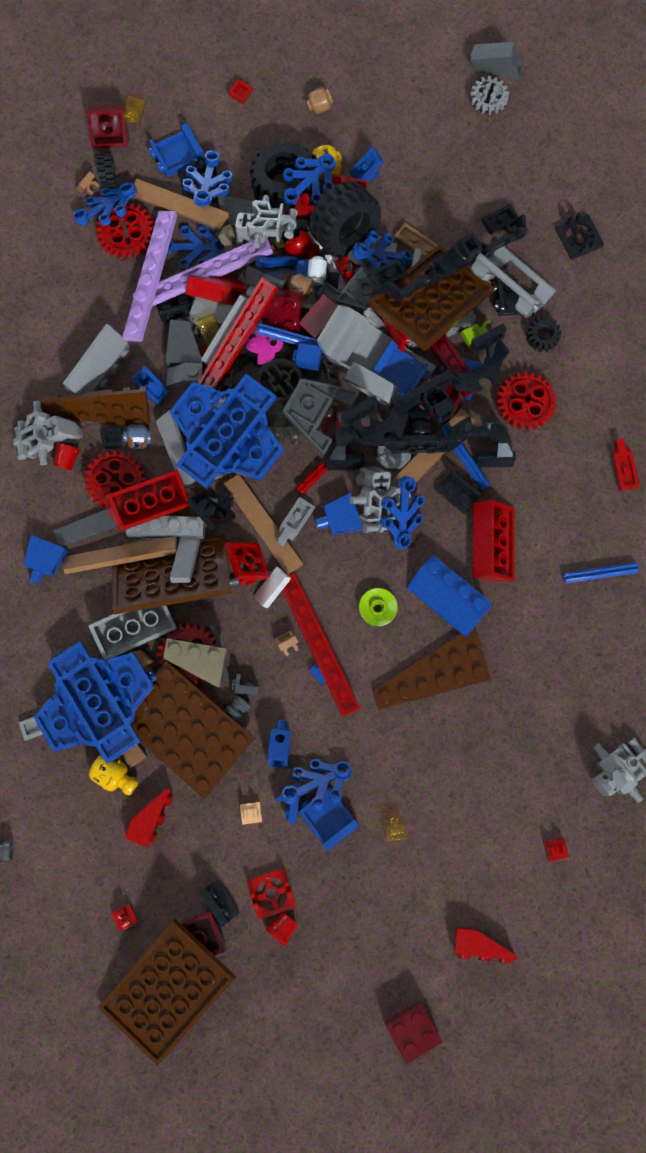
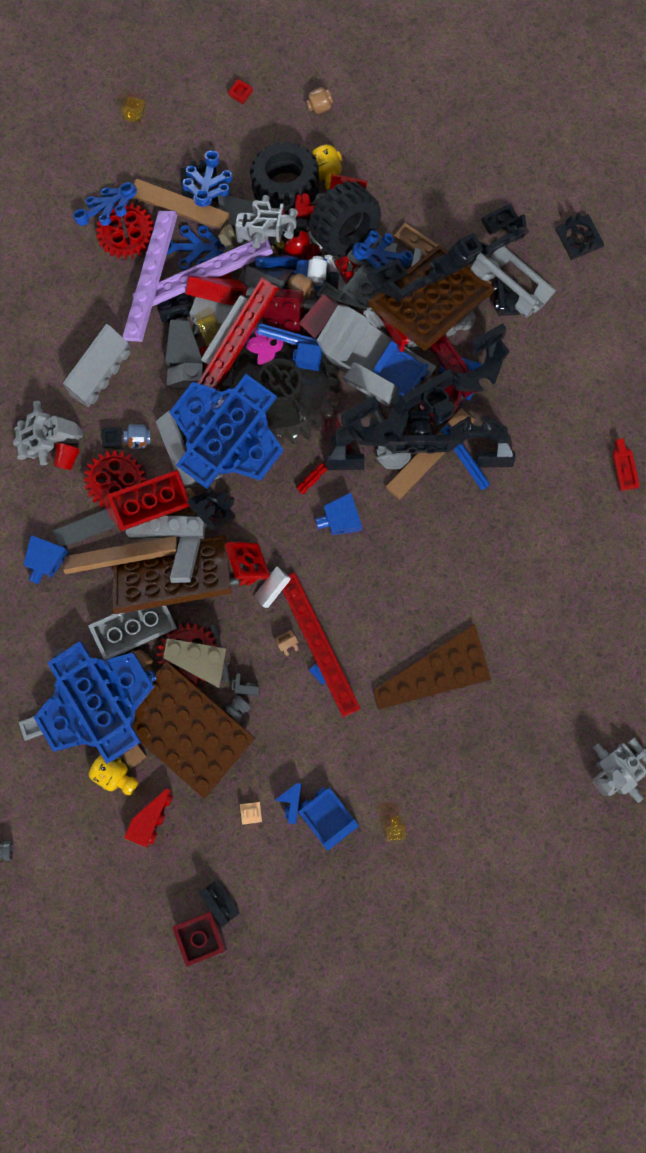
(86, 183): medium nougat tile -> none
(101, 406): reddish brown wing -> none
(106, 170): black tyre -> none
(108, 125): dark red brick -> none
(124, 917): red tile -> none
(155, 389): blue slope -> none
(166, 992): reddish brown plate -> none
(176, 151): blue panel -> none
(253, 886): red piece -> none
(262, 524): medium nougat tile -> none
(279, 752): blue torso -> none
(282, 928): red piece -> none
(295, 520): light grey hinge -> none
(309, 177): blue plant -> none
(310, 404): dark grey wing -> none
(318, 781): blue plant -> none
(367, 166): blue slope -> none
(375, 487): light grey piece -> none
(378, 597): lime dish -> none
(402, 535): blue plant -> none
(412, 1032): dark red brick -> none
(449, 596): blue slope -> none
(458, 491): black bracket -> none
(471, 942): red slope -> none
(473, 332): lime plate -> none
(484, 86): light grey gear -> none
(493, 541): red slope -> none
(497, 59): dark grey slope -> none
(529, 385): red gear -> none
(555, 334): black tyre -> none
(556, 849): red tile -> none
(602, 572): blue axle -> none

